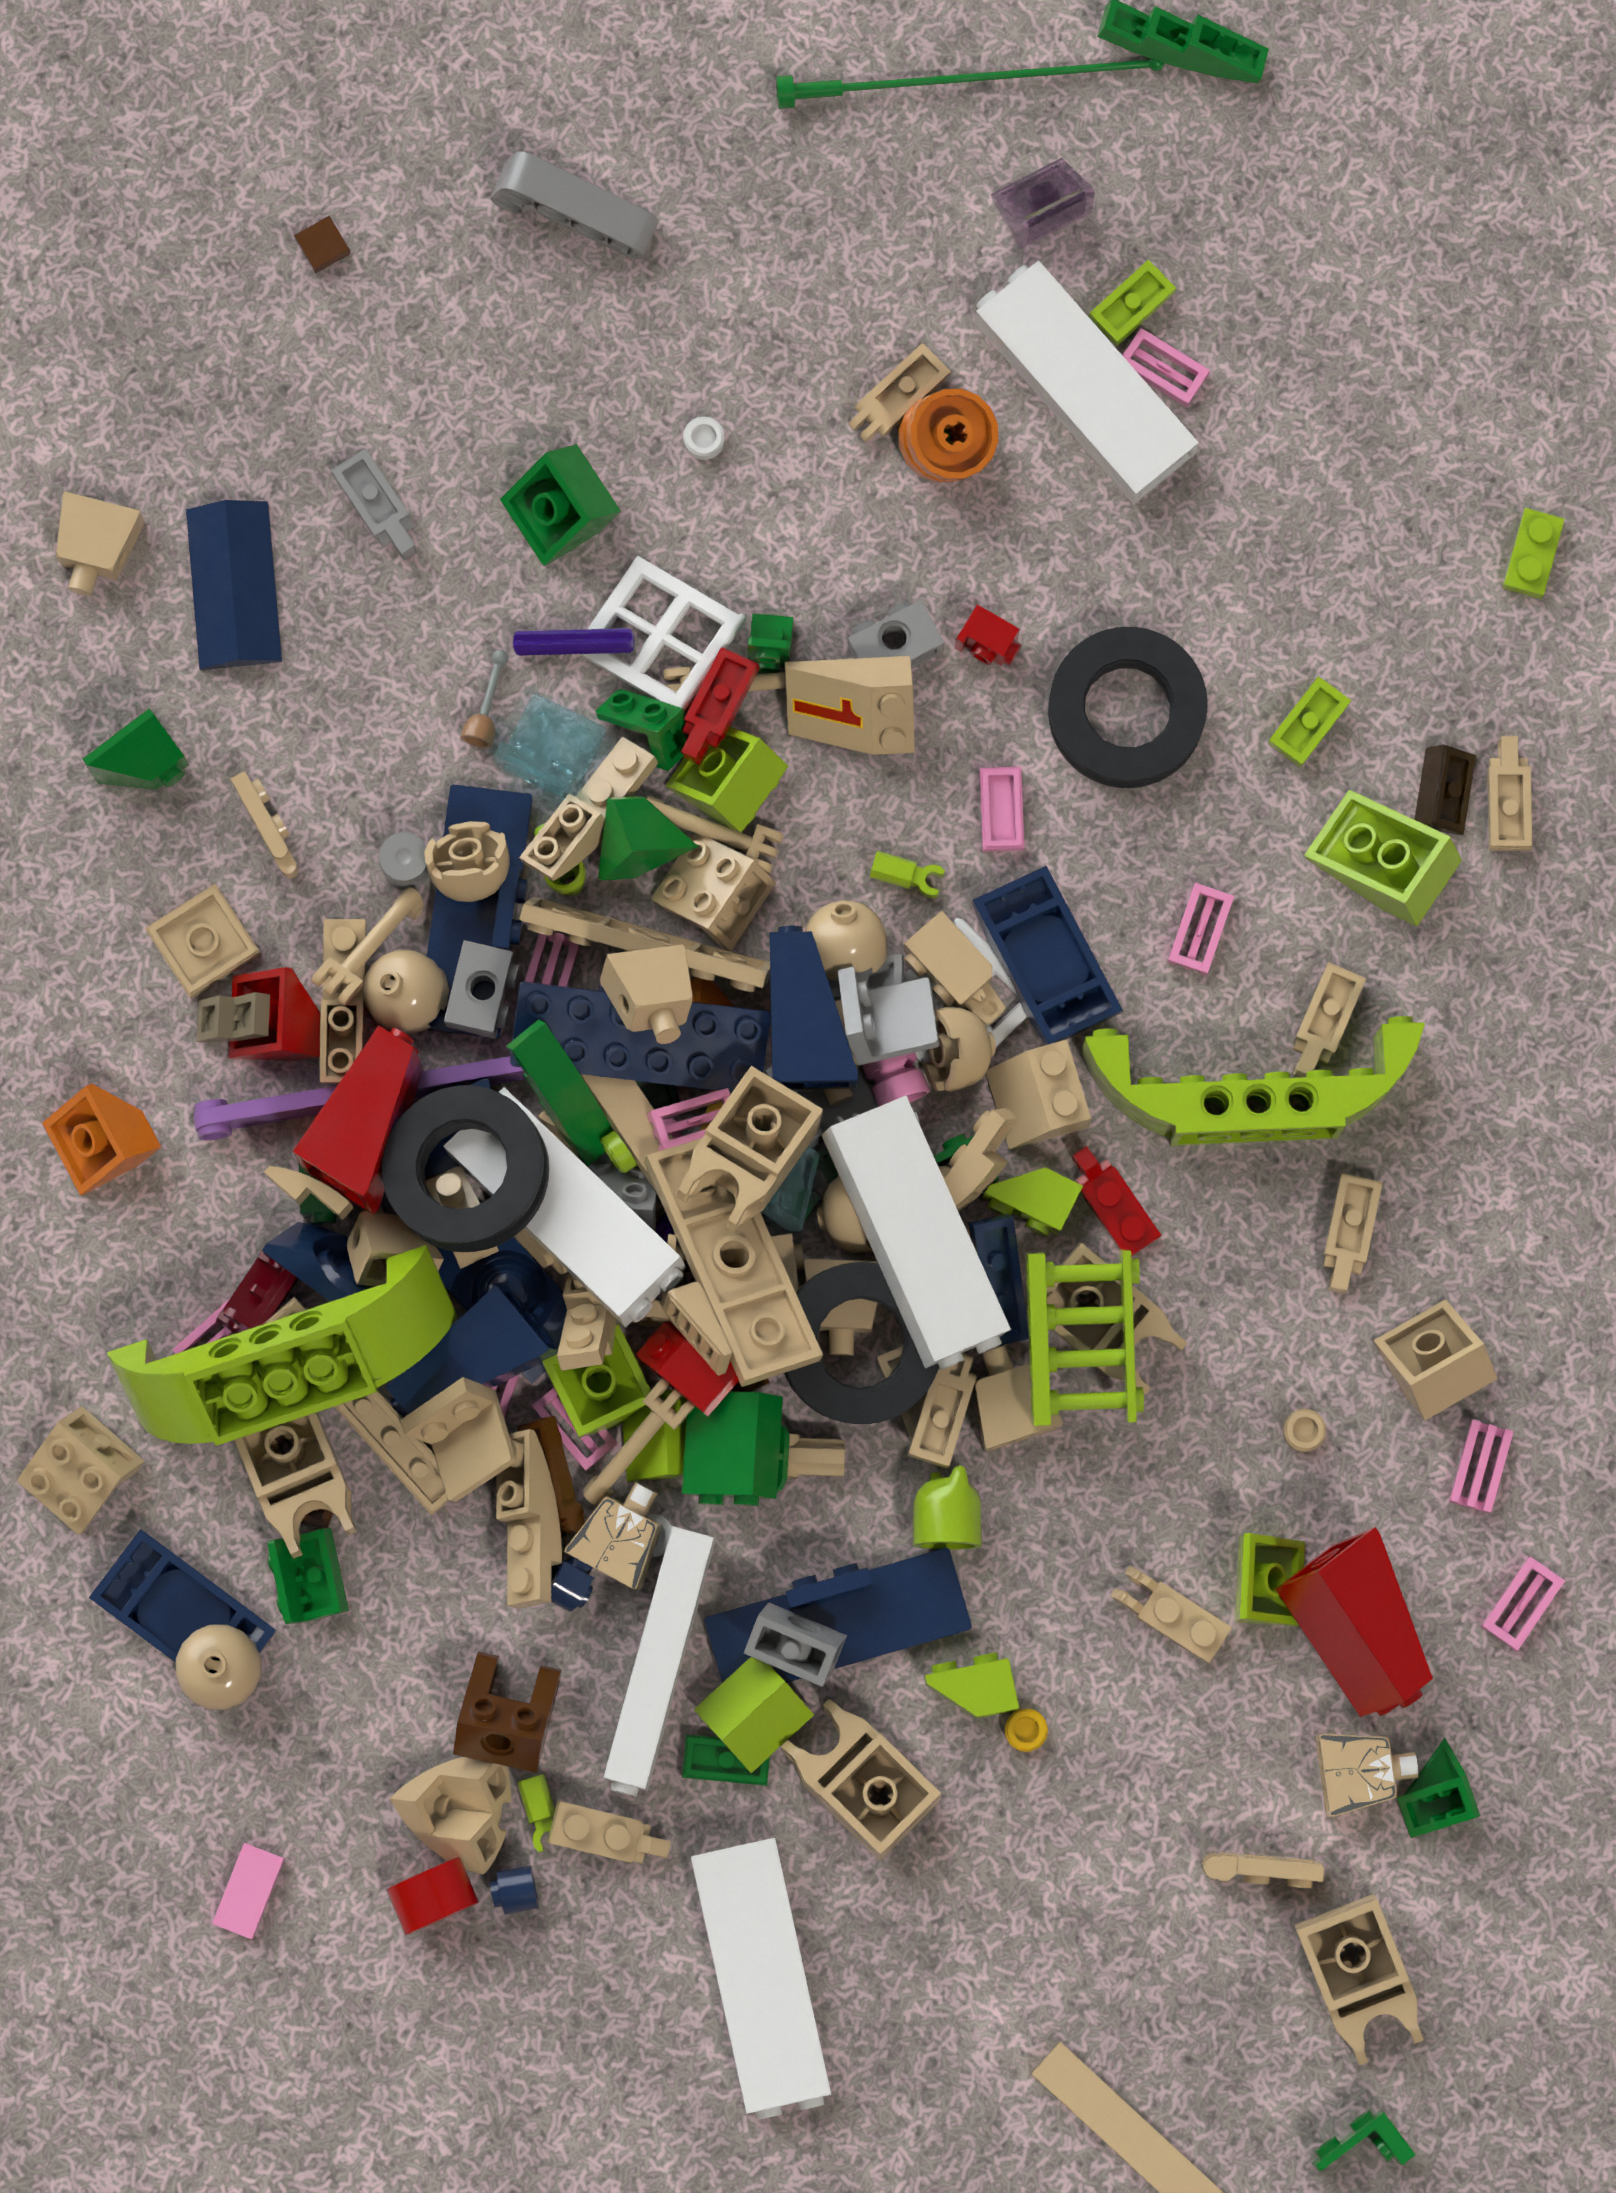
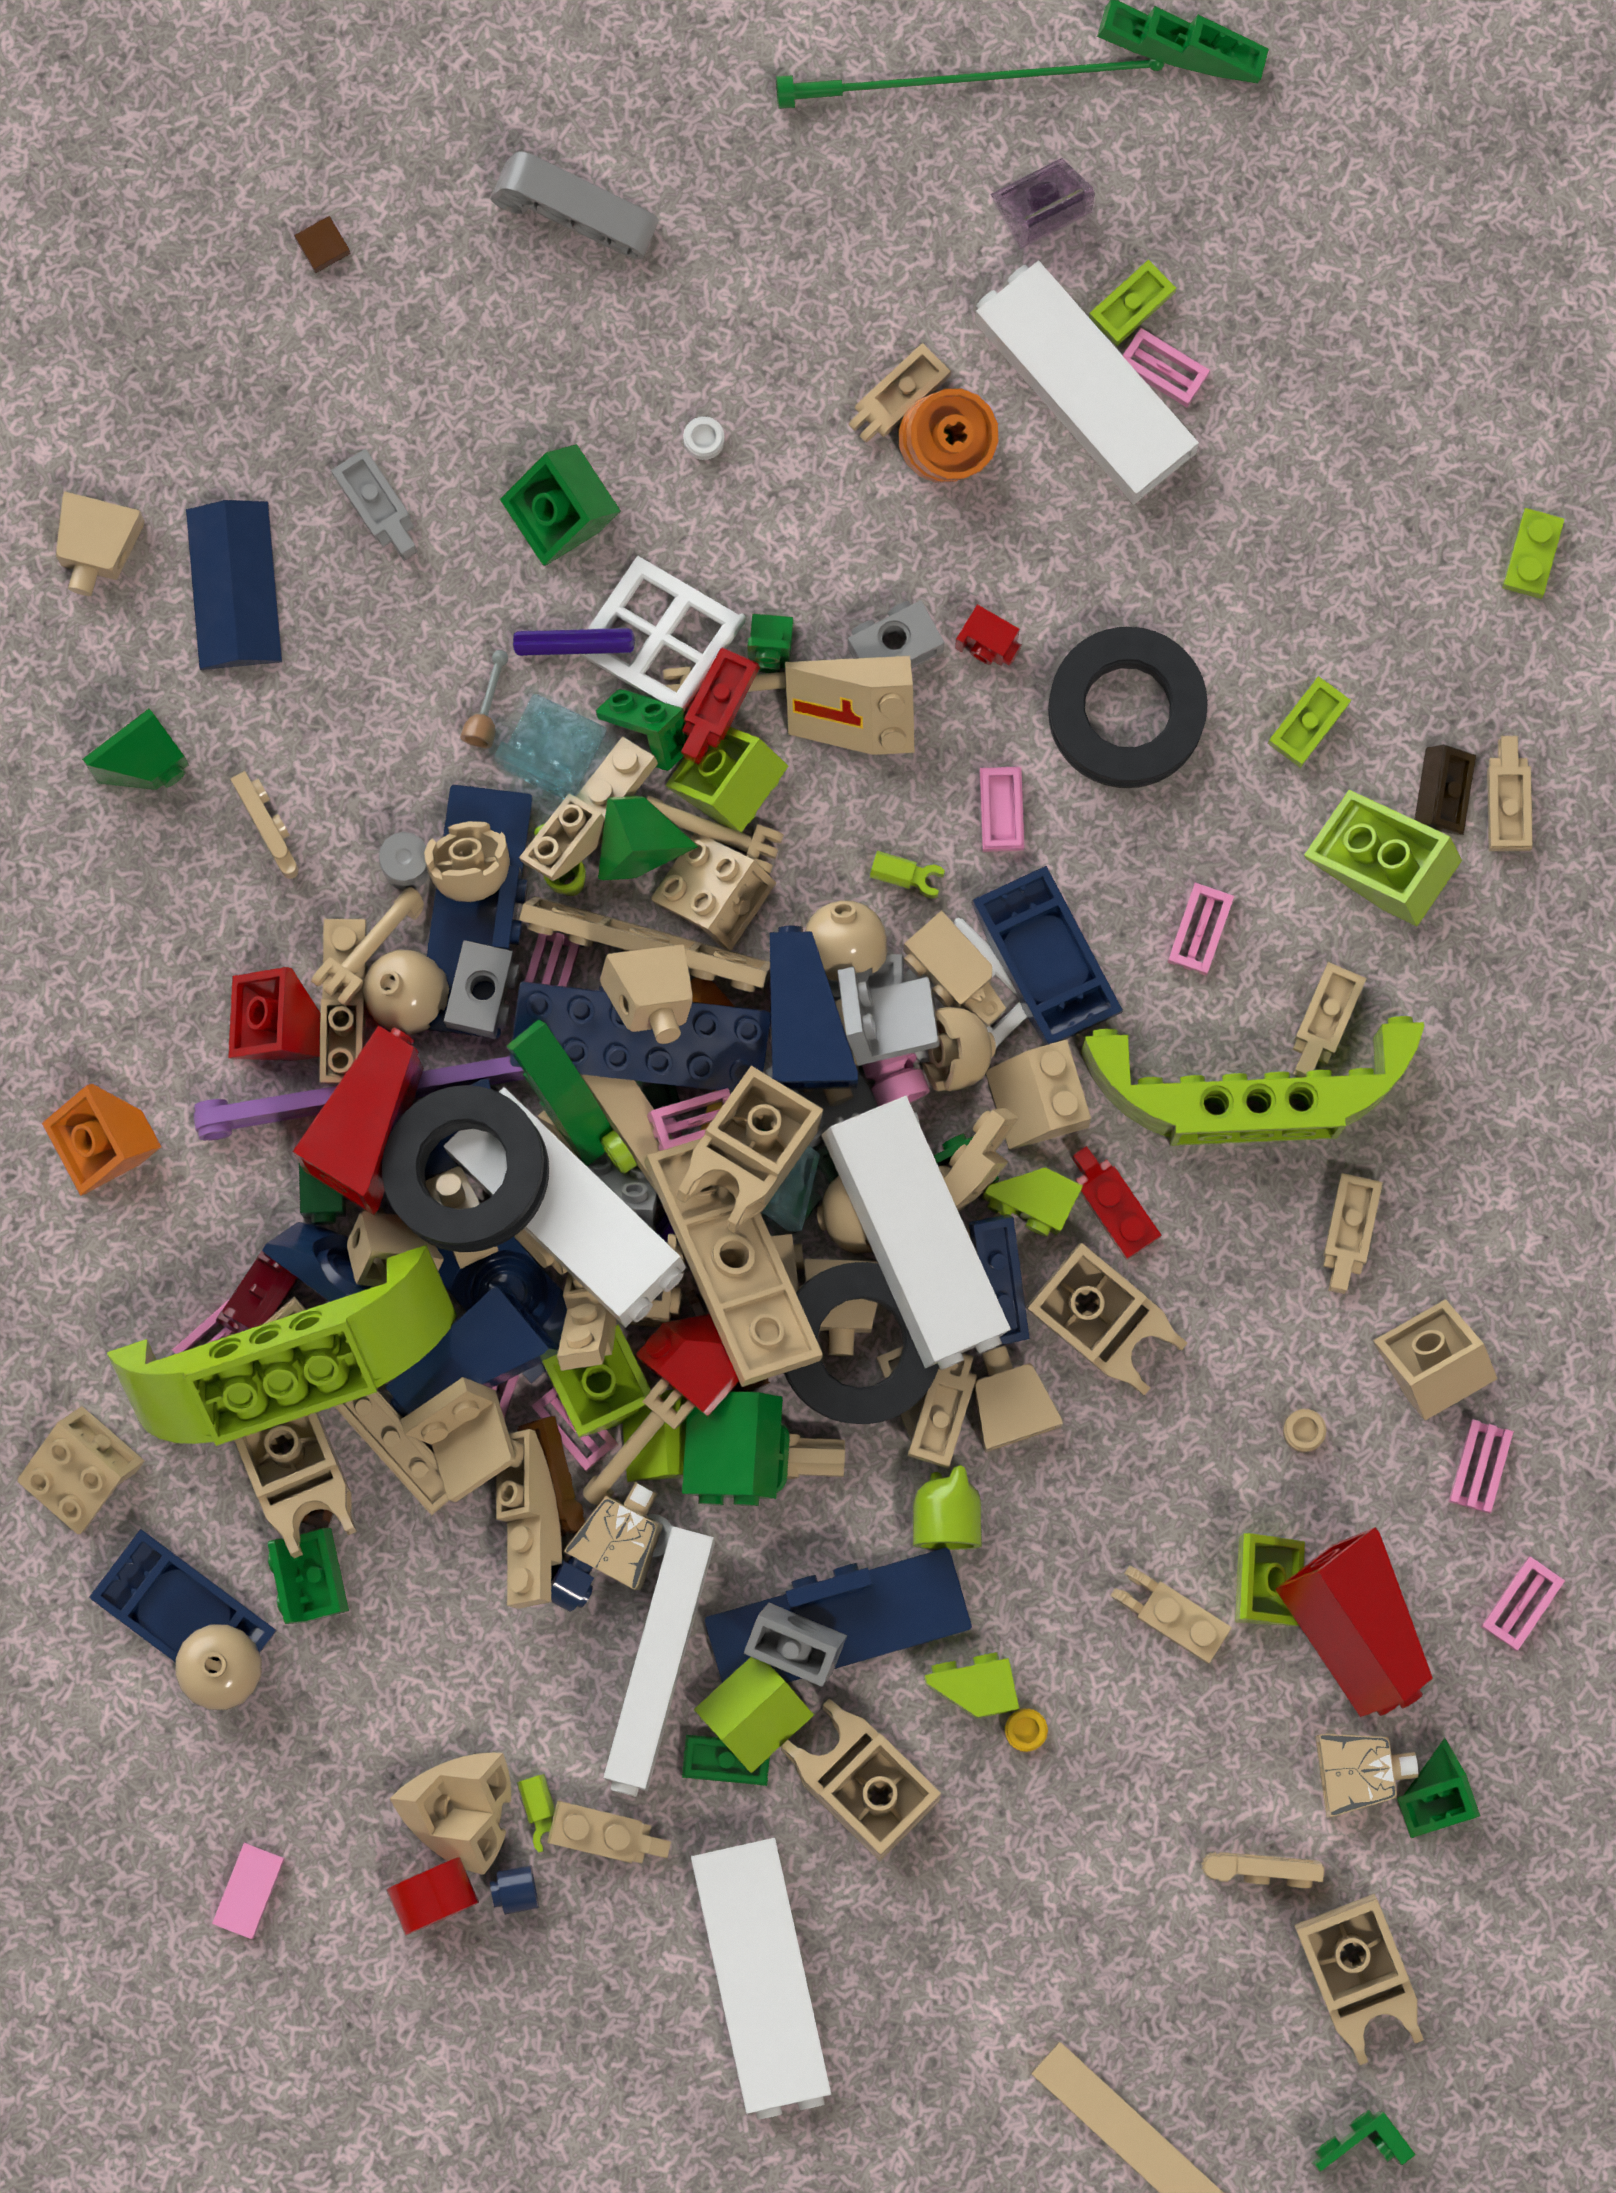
(203, 941): tan tile -> none
(233, 1018): dark tan slope -> none
(299, 1186): tan slope -> none
(504, 1728): reddish brown brick -> none
(696, 1320): tan slope -> none
(1046, 1317): lime fence -> none

